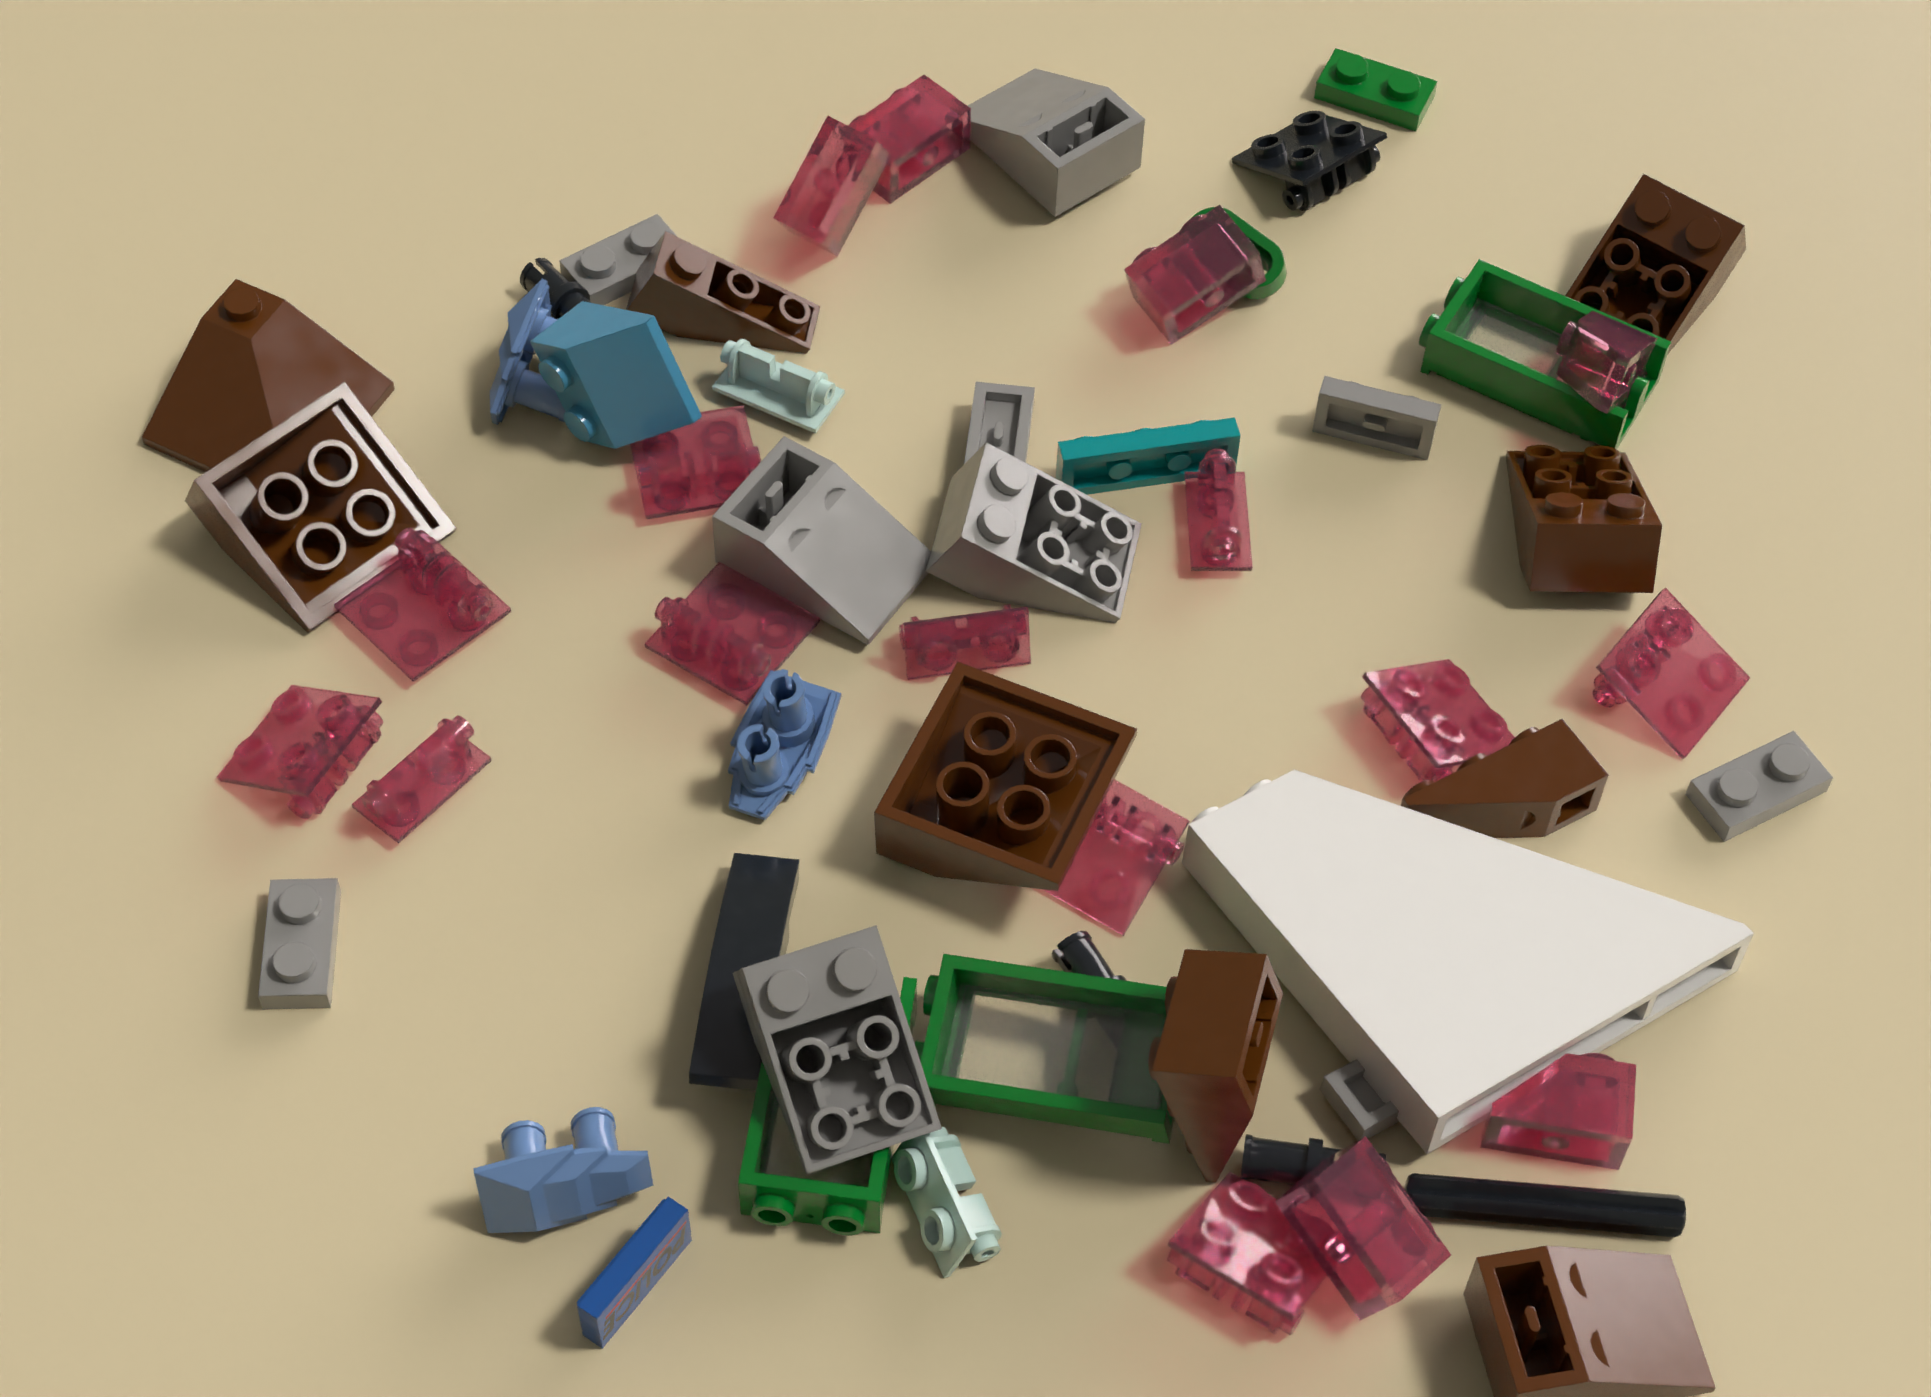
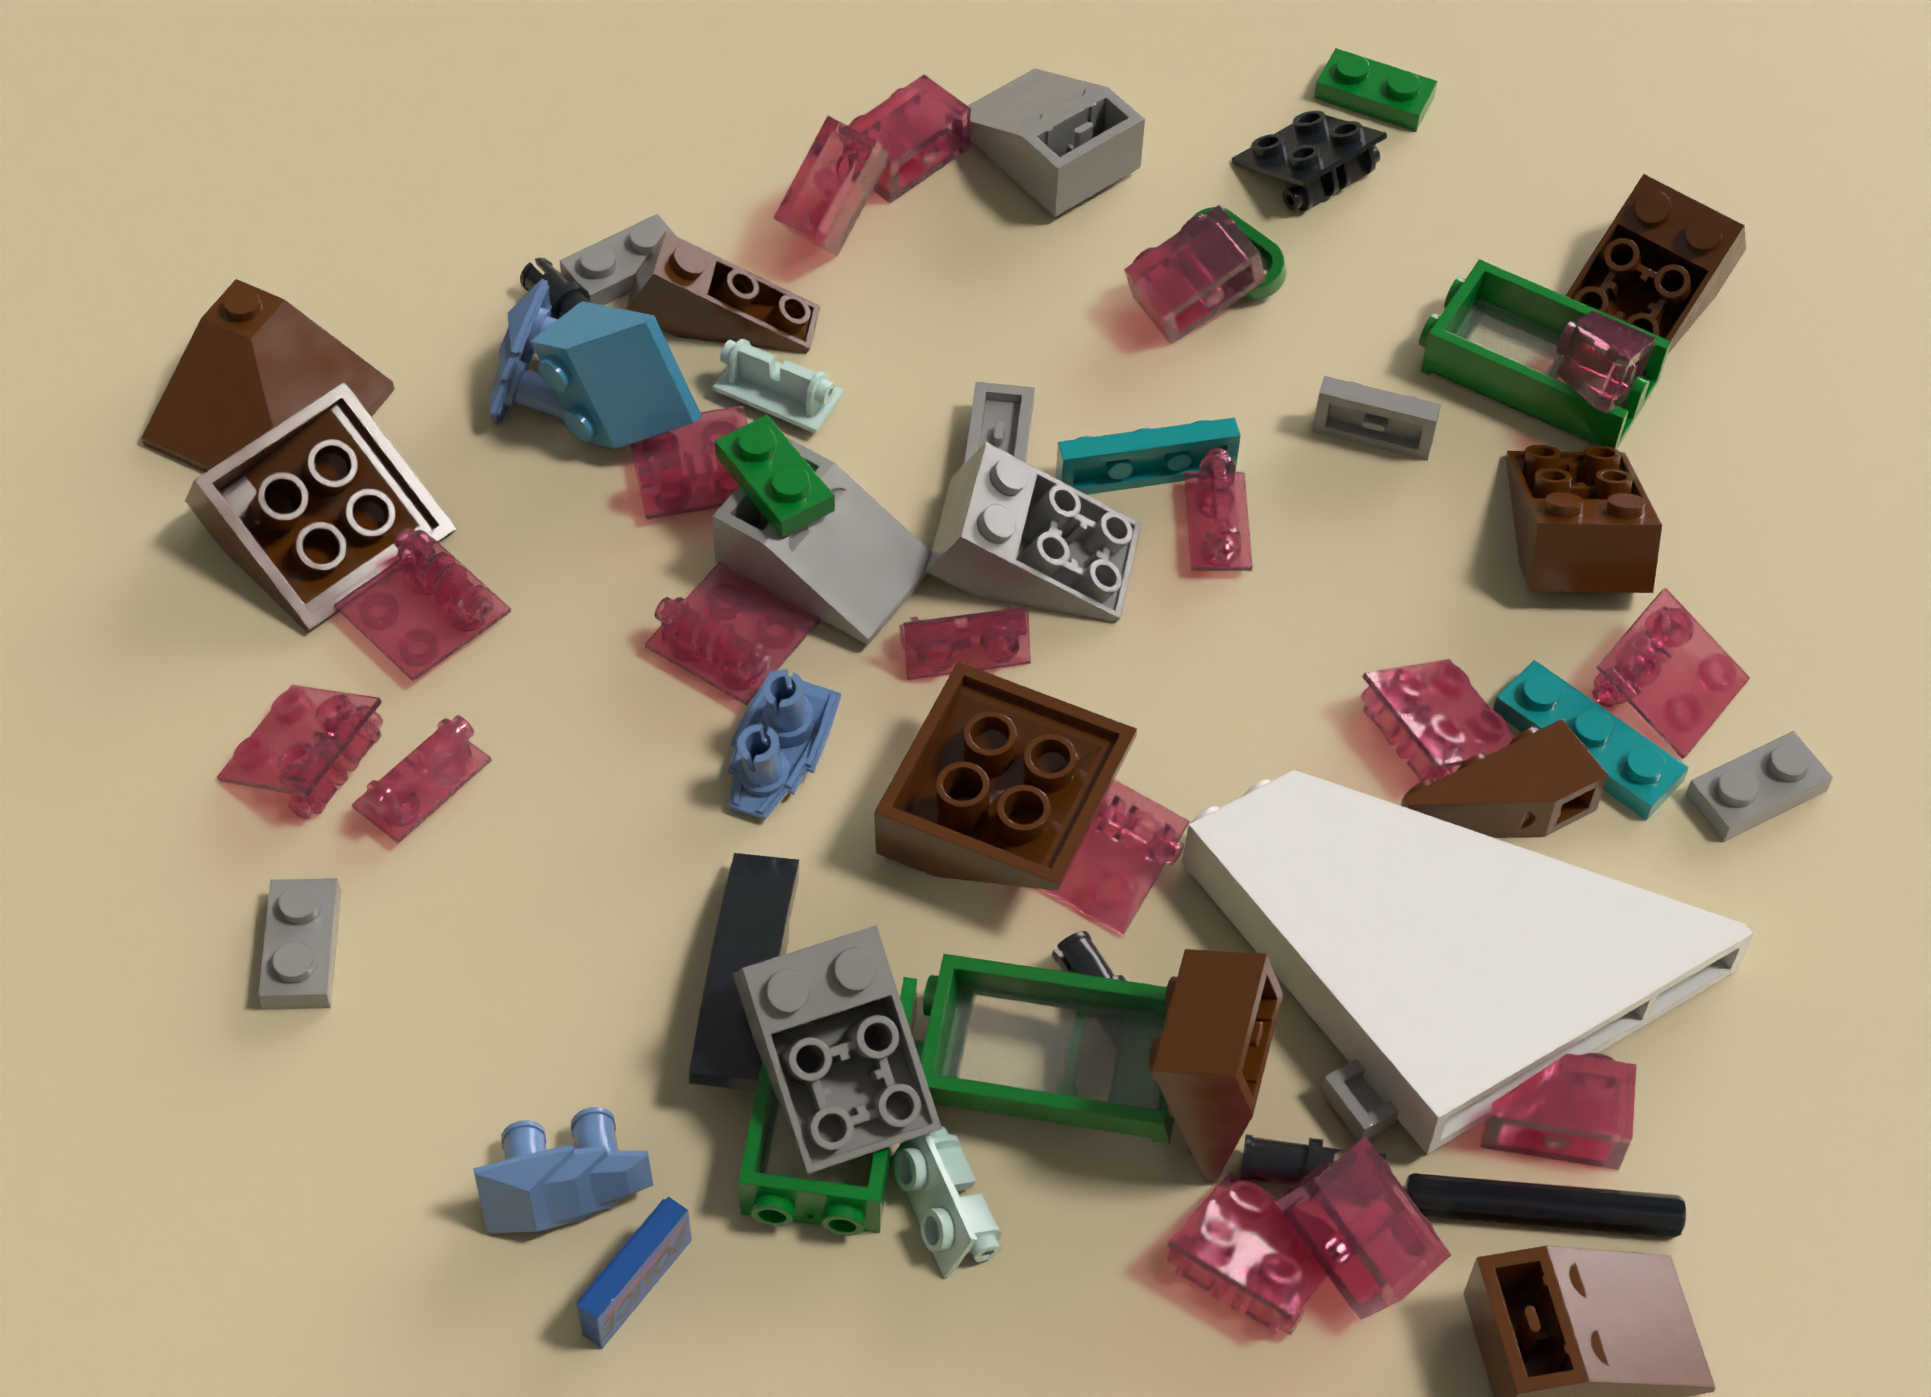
(774, 476): none -> green plate
(1638, 769): none -> teal plate

